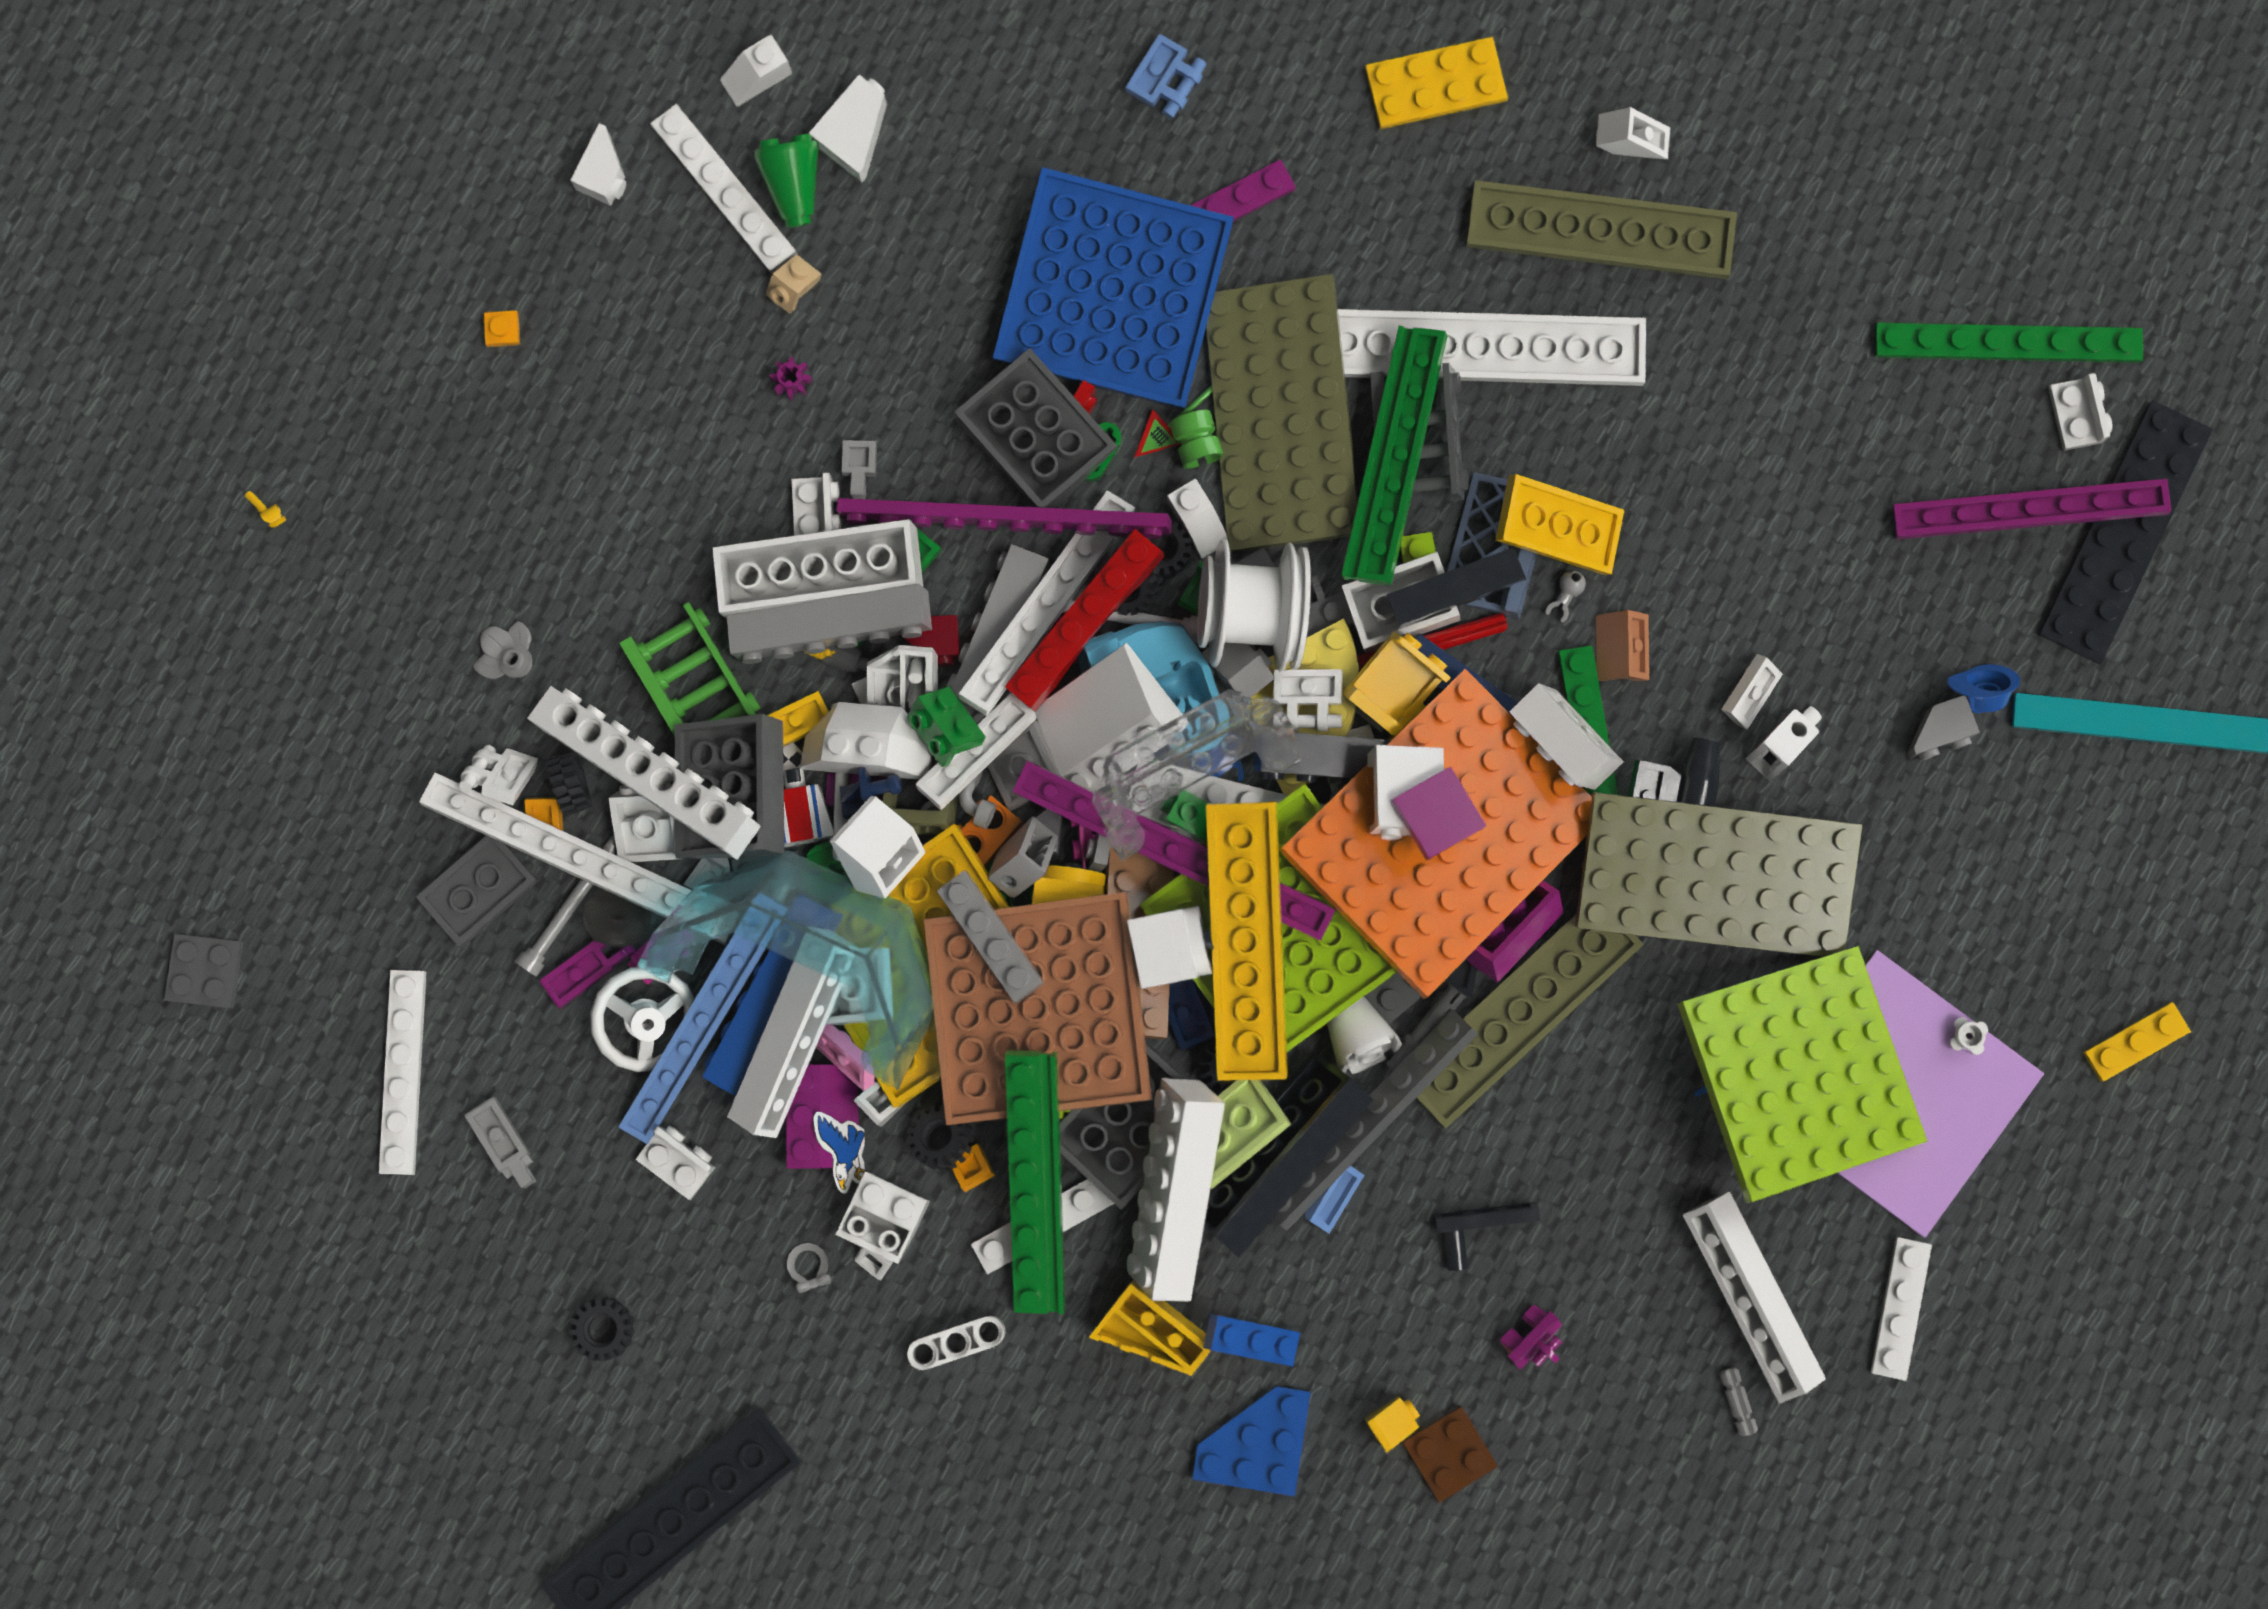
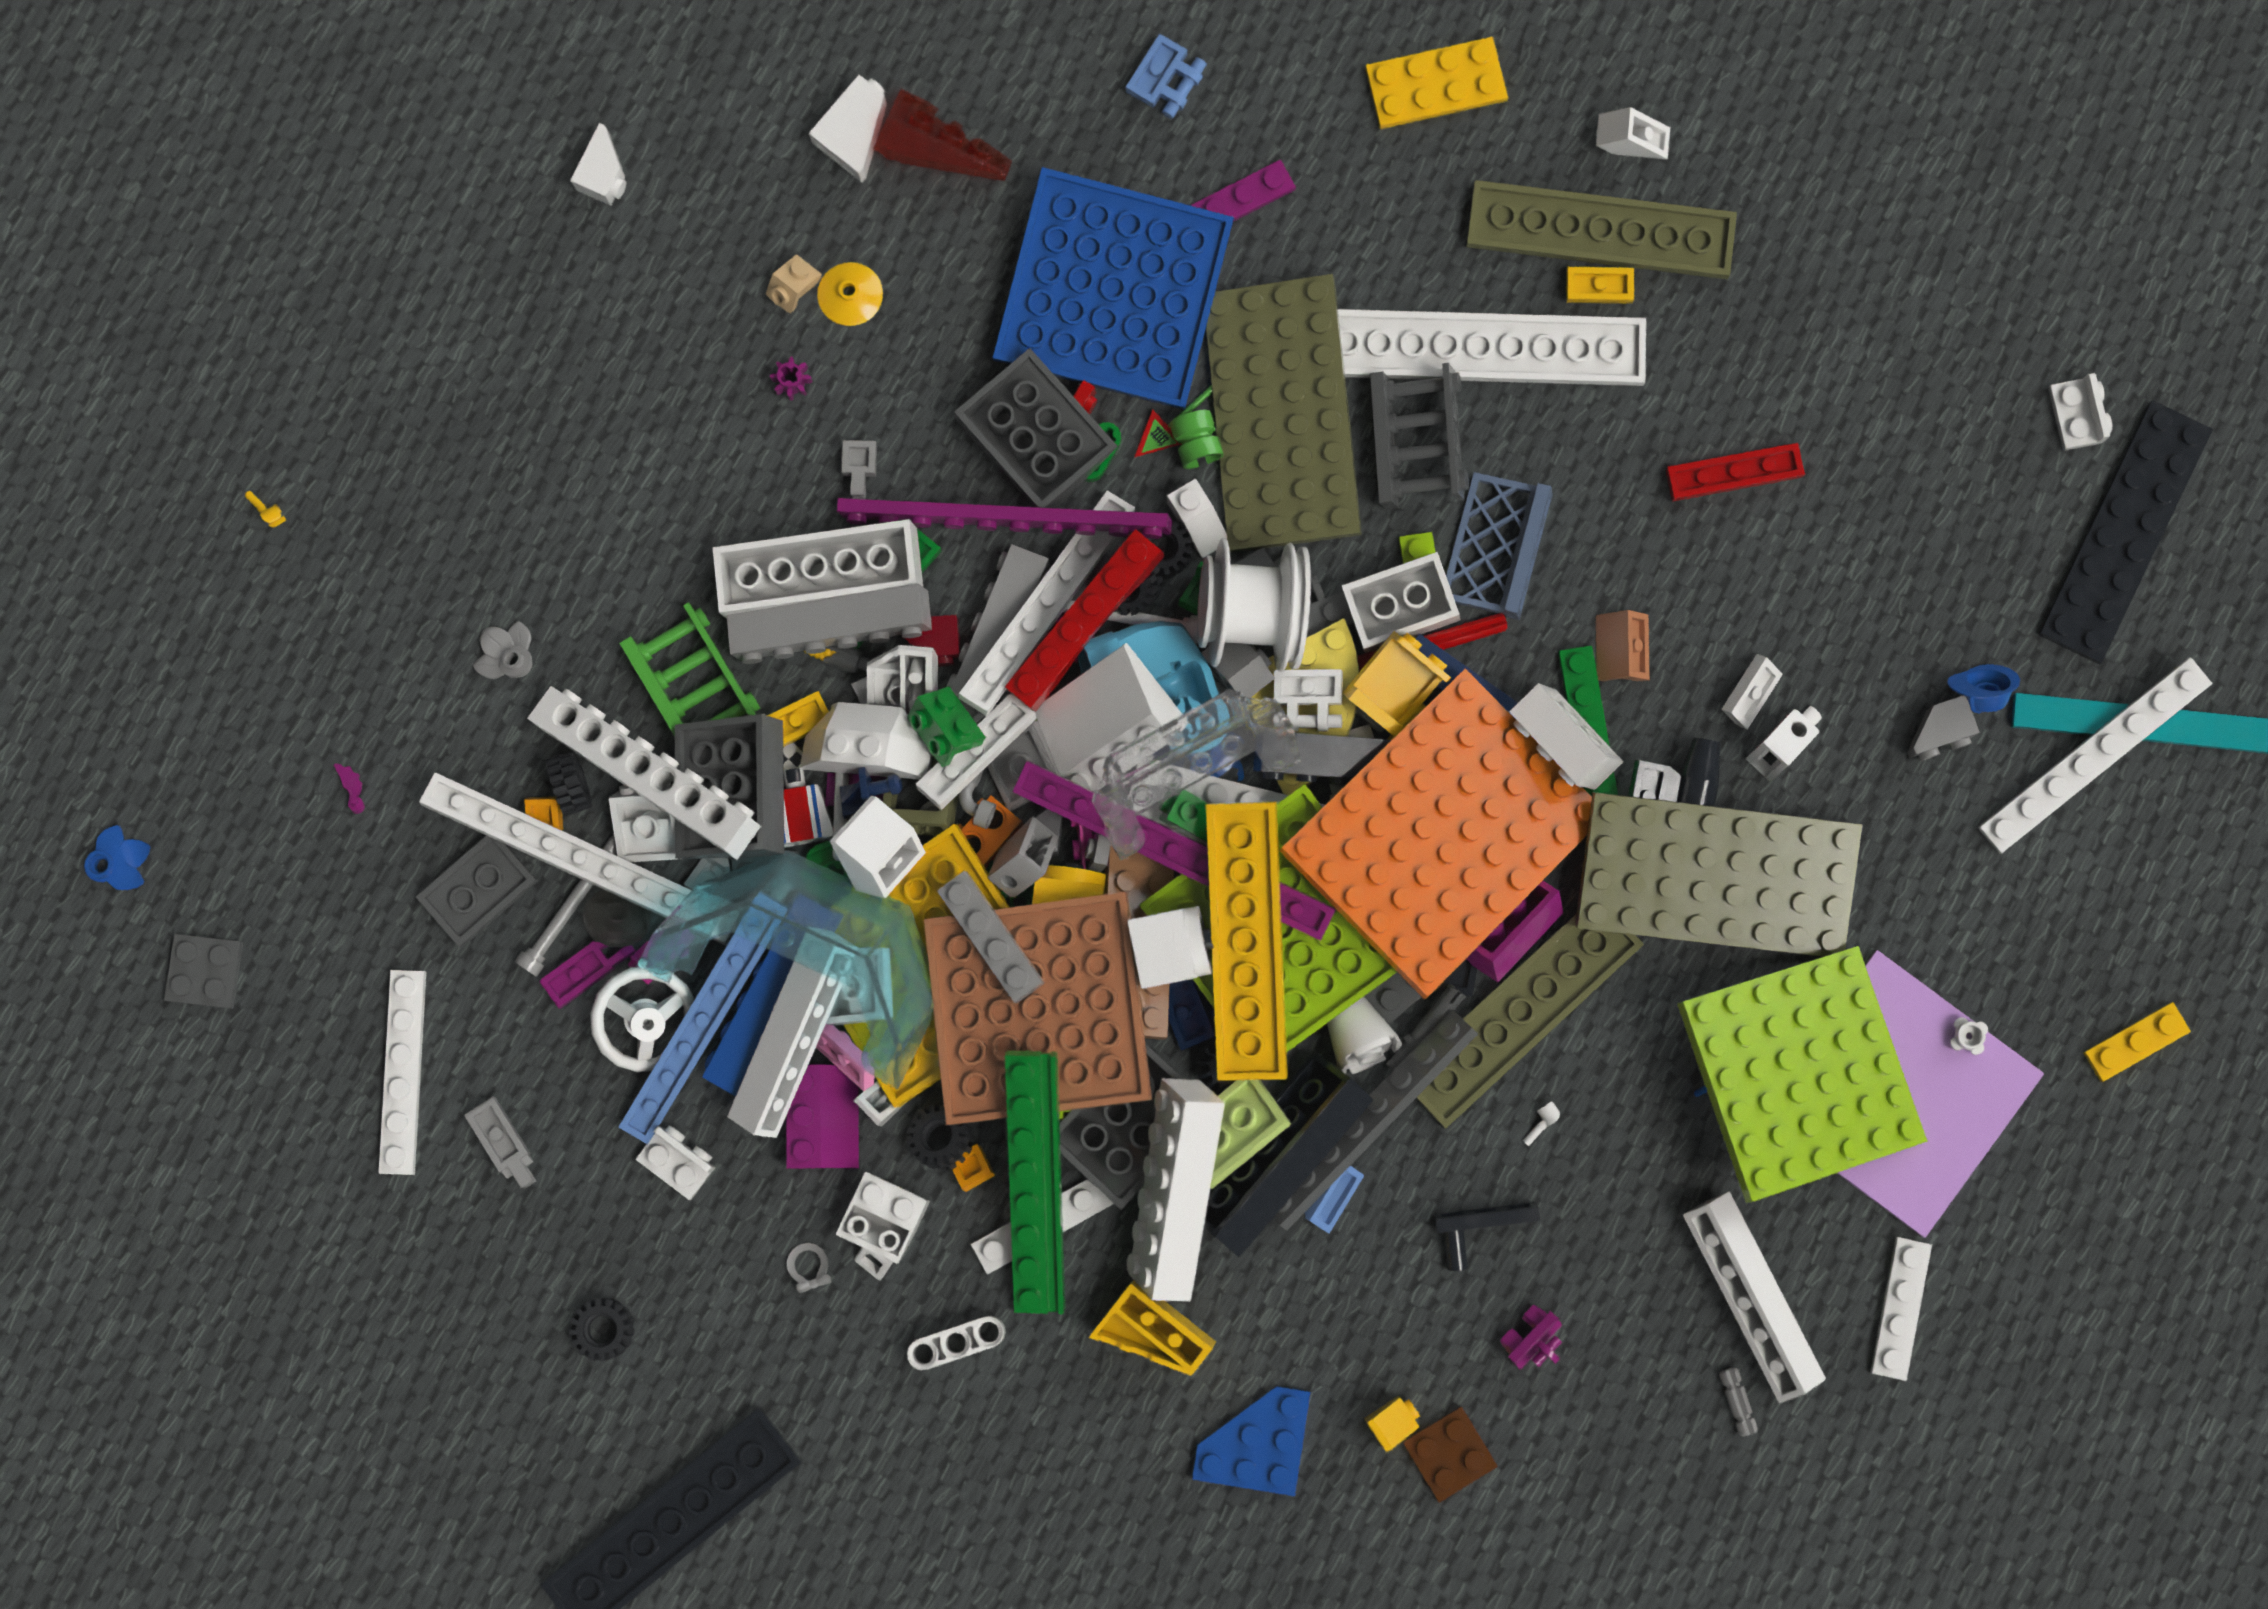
(122, 859): none -> blue plate
(351, 783): none -> magenta piece
(501, 328): light orange plate -> none
(508, 774): white plate -> none
(723, 188): white plate -> none
(755, 70): white slope -> none
(790, 176): green cone -> none
(815, 505): white bracket -> none
(846, 1146): sticker -> none
(854, 308): none -> yellow dish
(922, 140): none -> clear red wedge
(1251, 1340): blue plate -> none
(1394, 455): green plate -> none
(1394, 773): white panel -> none
(1438, 813): magenta tile -> none
(1456, 587): black slope -> none
(1549, 1116): none -> white hand
(1559, 524): yellow plate -> none
(1568, 590): light grey arm -> none
(1599, 285): none -> yellow plate
(1735, 472): none -> red plate
(2008, 342): green plate -> none
(2031, 509): magenta plate -> none
(2095, 755): none -> white plate

